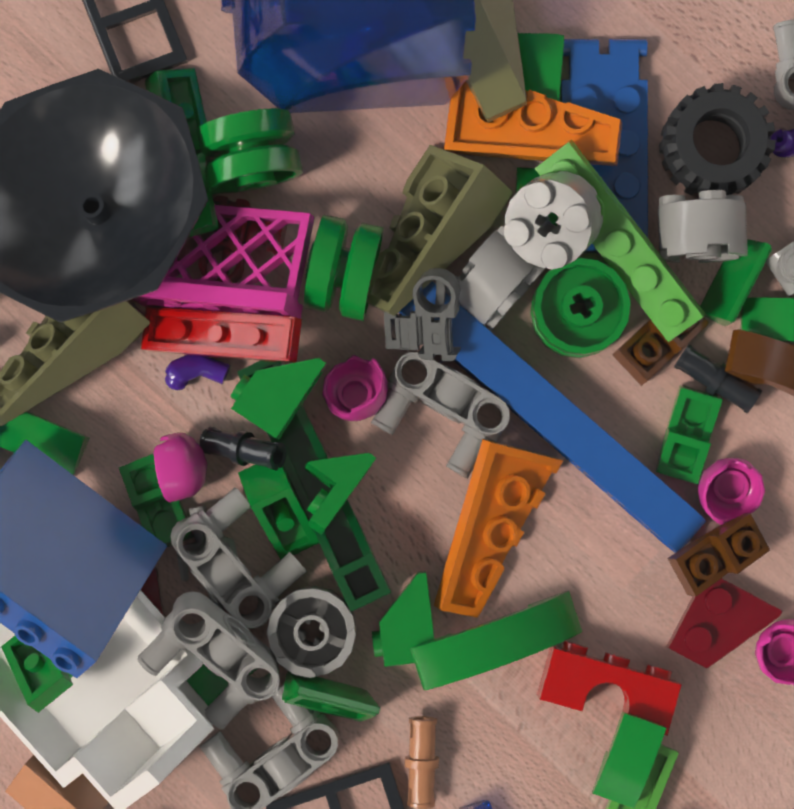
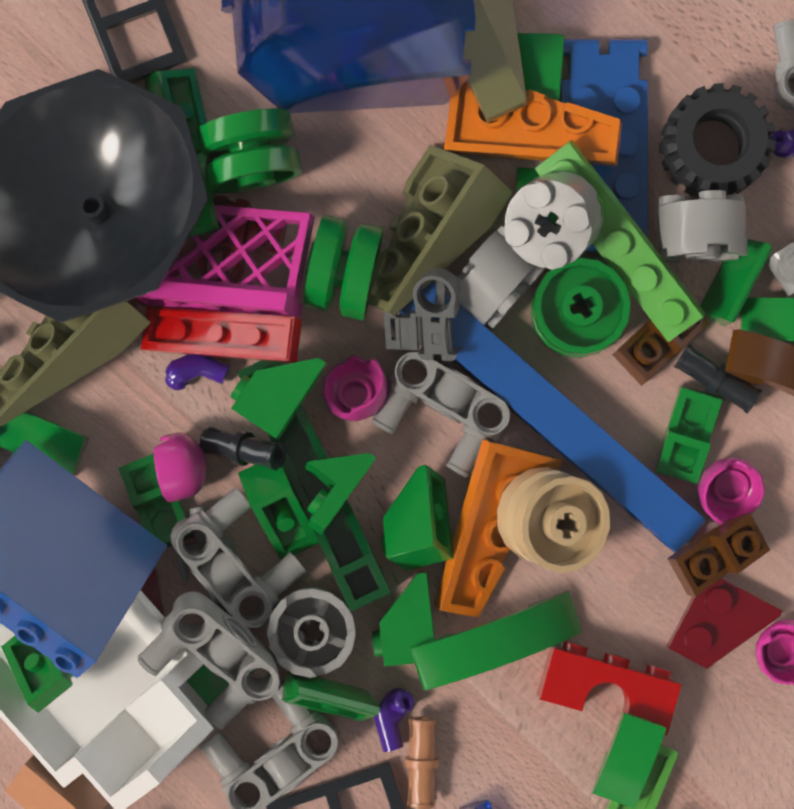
(392, 710): none -> dark purple arm
(418, 522): none -> green slope
(553, 519): none -> tan wheel

